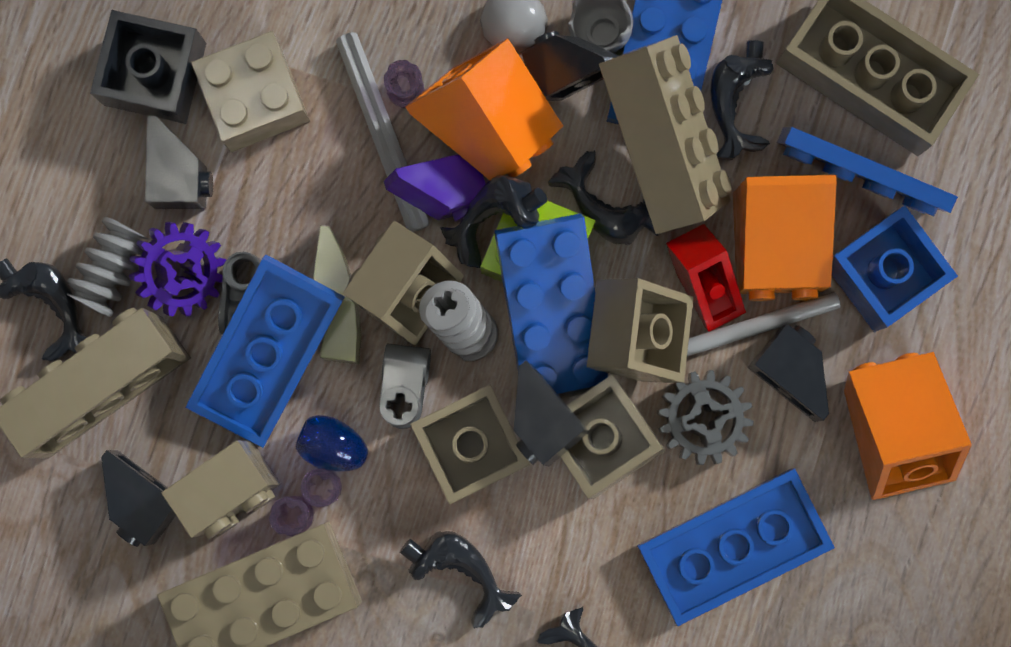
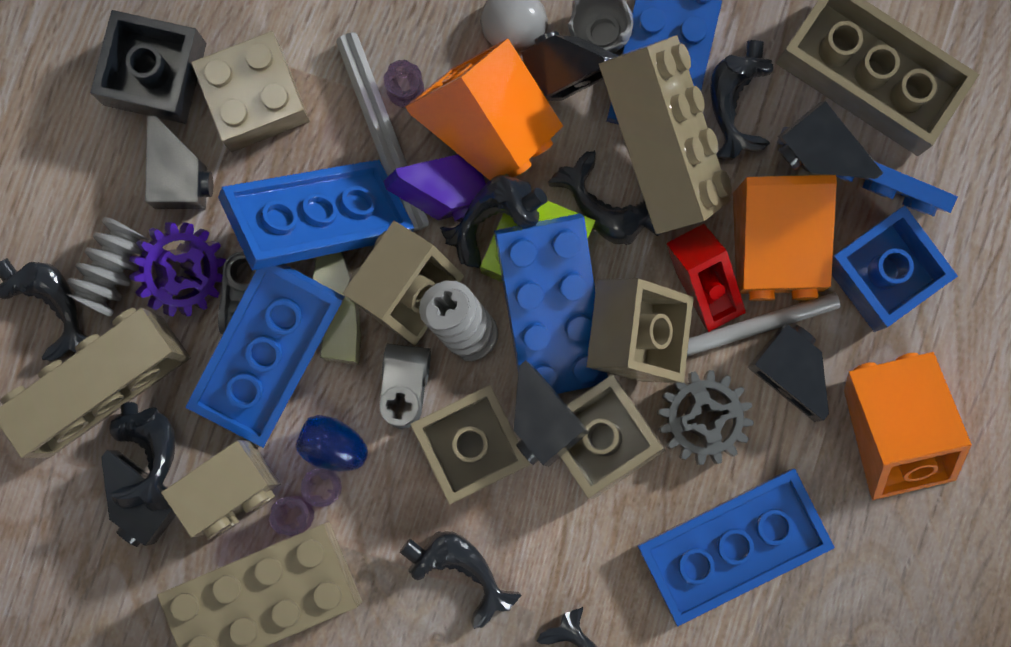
(157, 437): none -> black animal
(311, 213): none -> blue plate
(826, 146): none -> black slope

